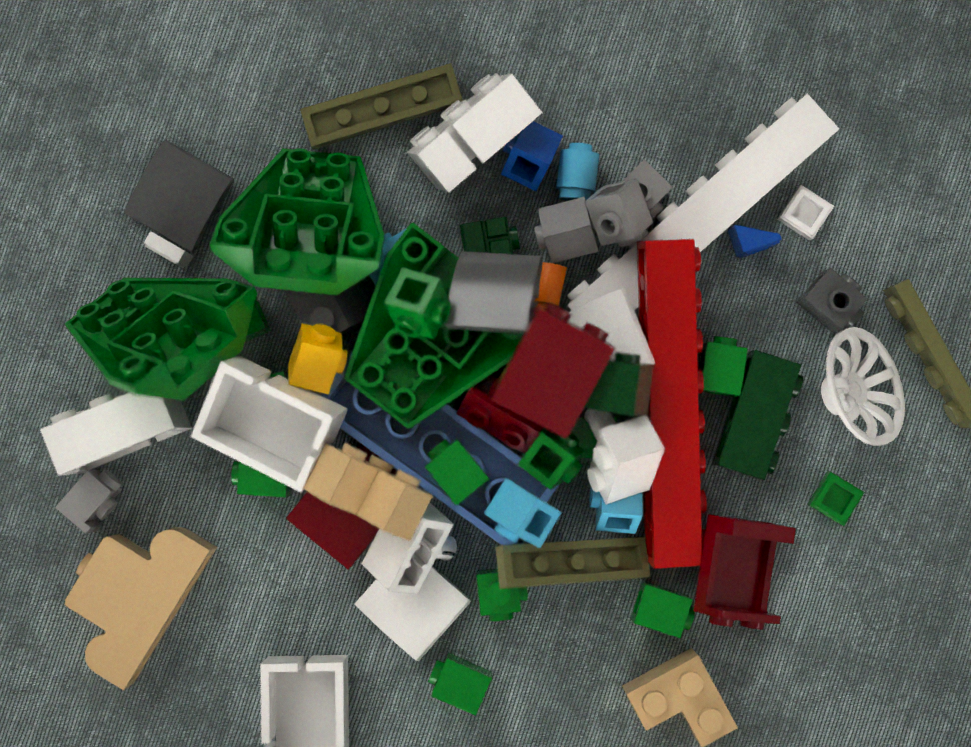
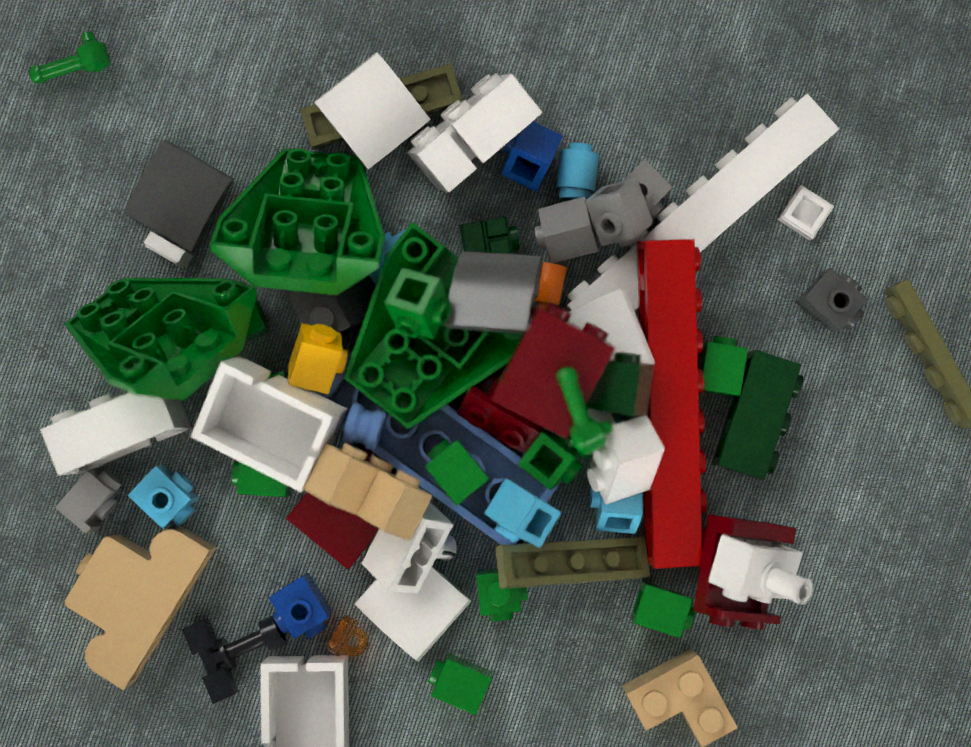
(90, 57): none -> green piece
(165, 496): none -> medium azure brick
(219, 655): none -> black bar
(300, 608): none -> blue brick
(342, 634): none -> clear orange tile
(364, 427): none -> medium blue wheel
(372, 110): none -> white slope
(586, 433): none -> green piece
(751, 240): blue slope -> none
(758, 571): none -> white brick
(835, 498): green tile -> none
(850, 392): white wheel -> none

